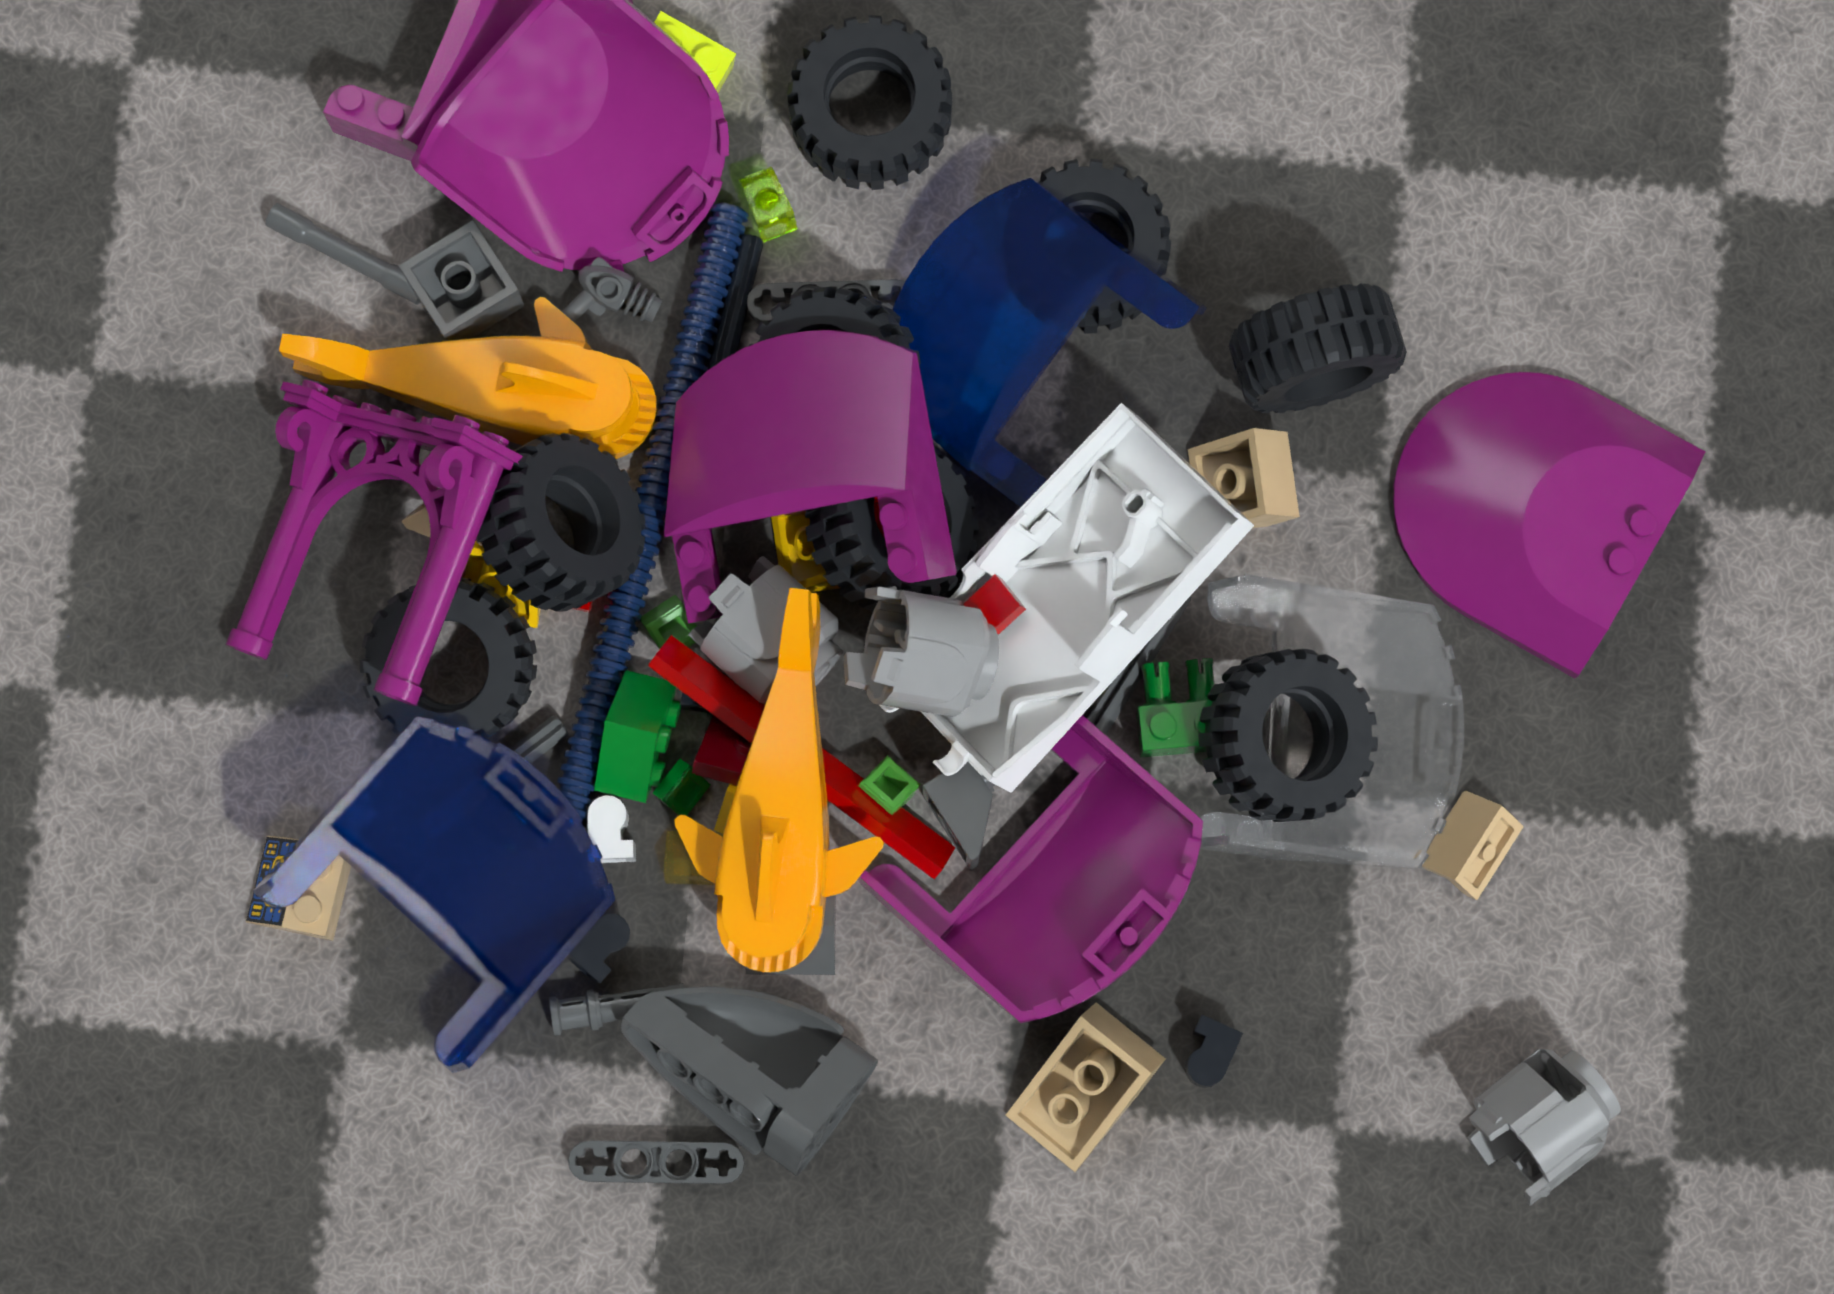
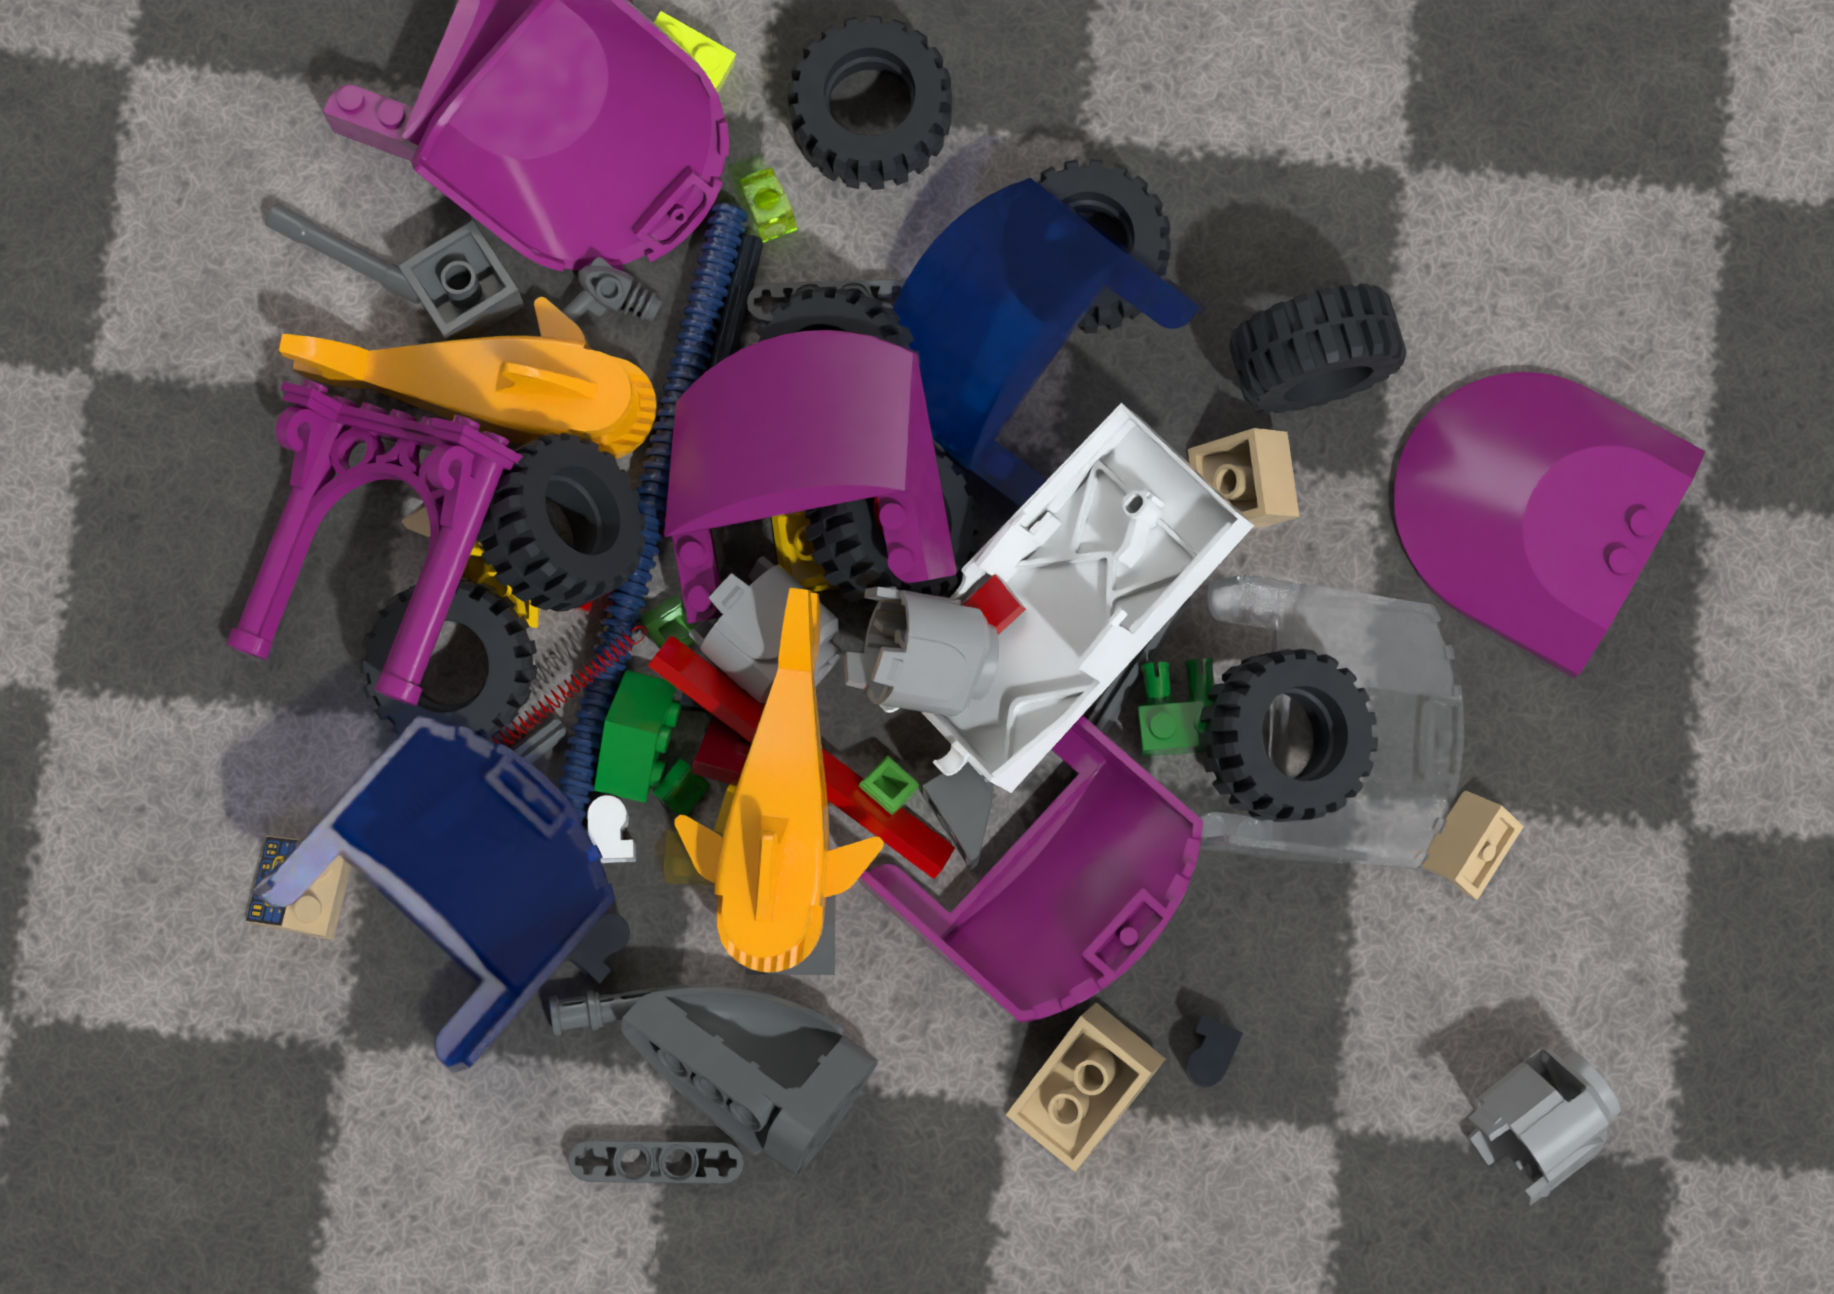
(569, 687): none -> red piece

